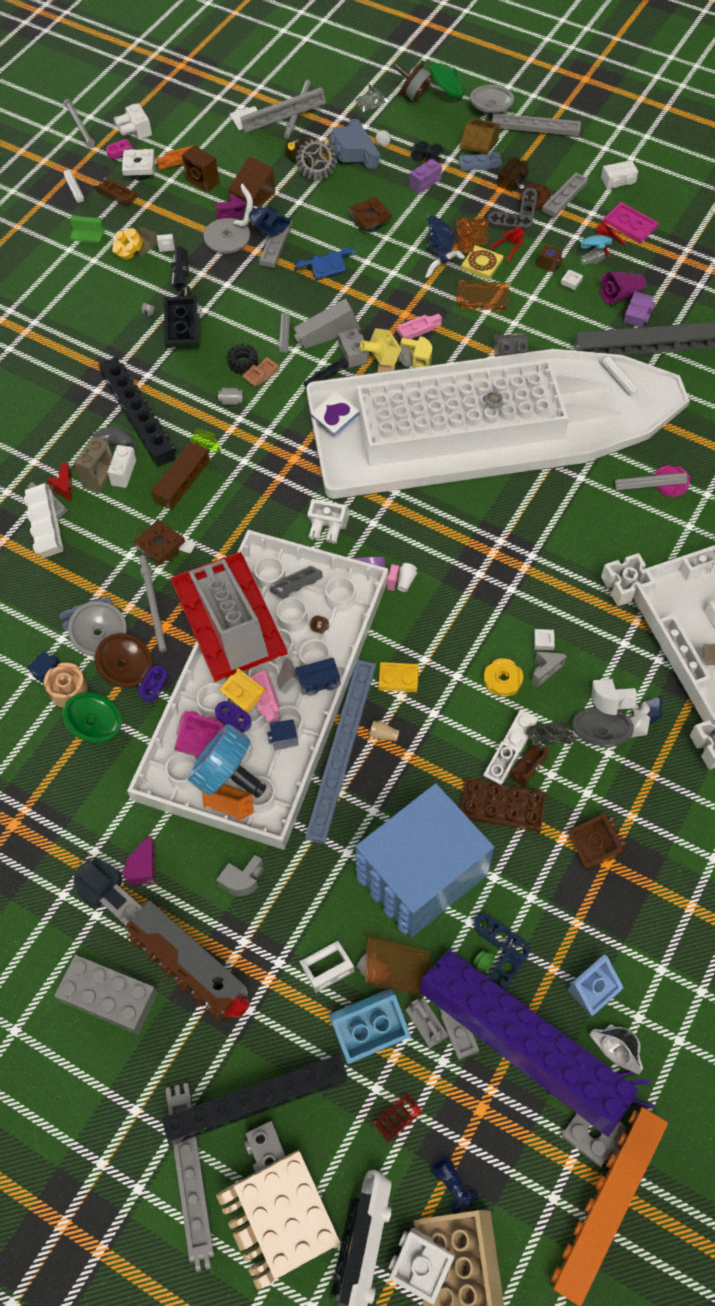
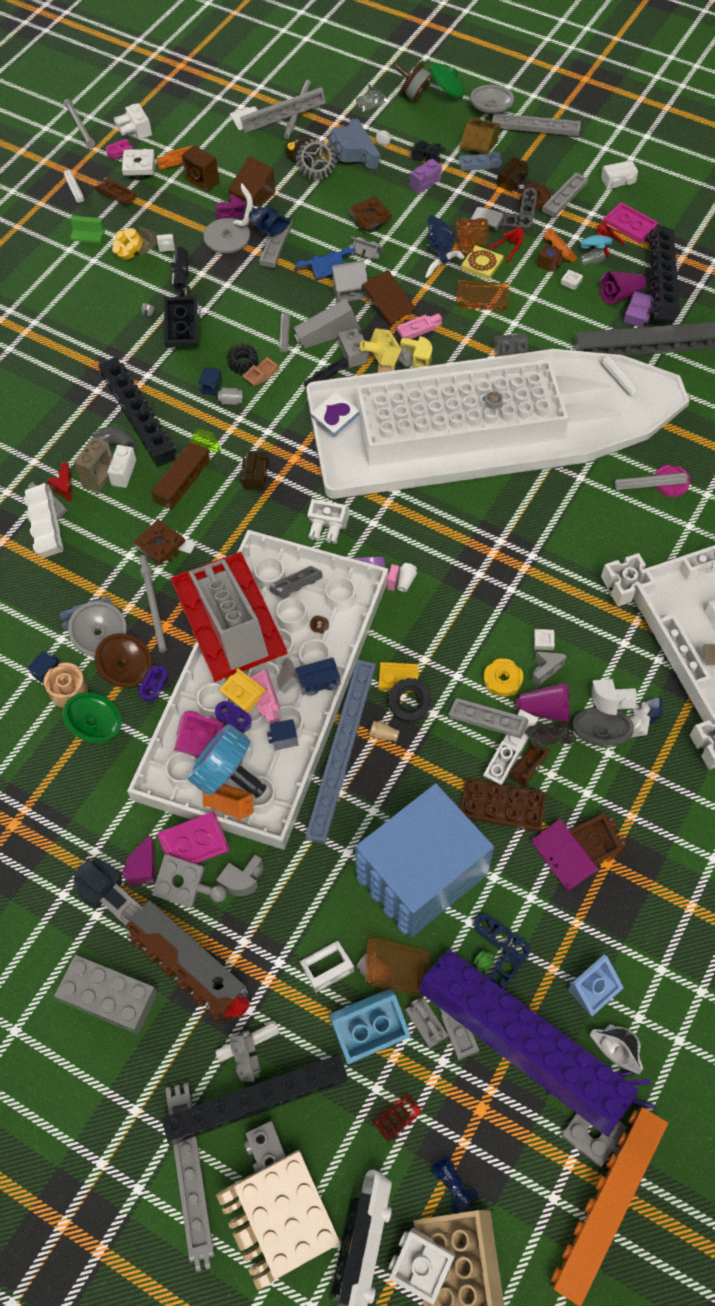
(192, 875): none -> light grey plate
(195, 839): none -> dark pink tile
(210, 381): none -> dark blue brick
(246, 1065): none -> light grey hinge
(255, 470): none -> dark brown brick
(258, 1036): none -> white axle
(349, 280): none -> light grey slope
(372, 249): none -> light grey hinge
(388, 297): none -> reddish brown tile
(402, 687): none -> black tyre
(488, 718): none -> light grey plate
(494, 217): none -> light grey slope
(547, 703): none -> magenta cone
(558, 243): none -> orange hinge
(568, 858): none -> magenta door
(664, 274): none -> black brick

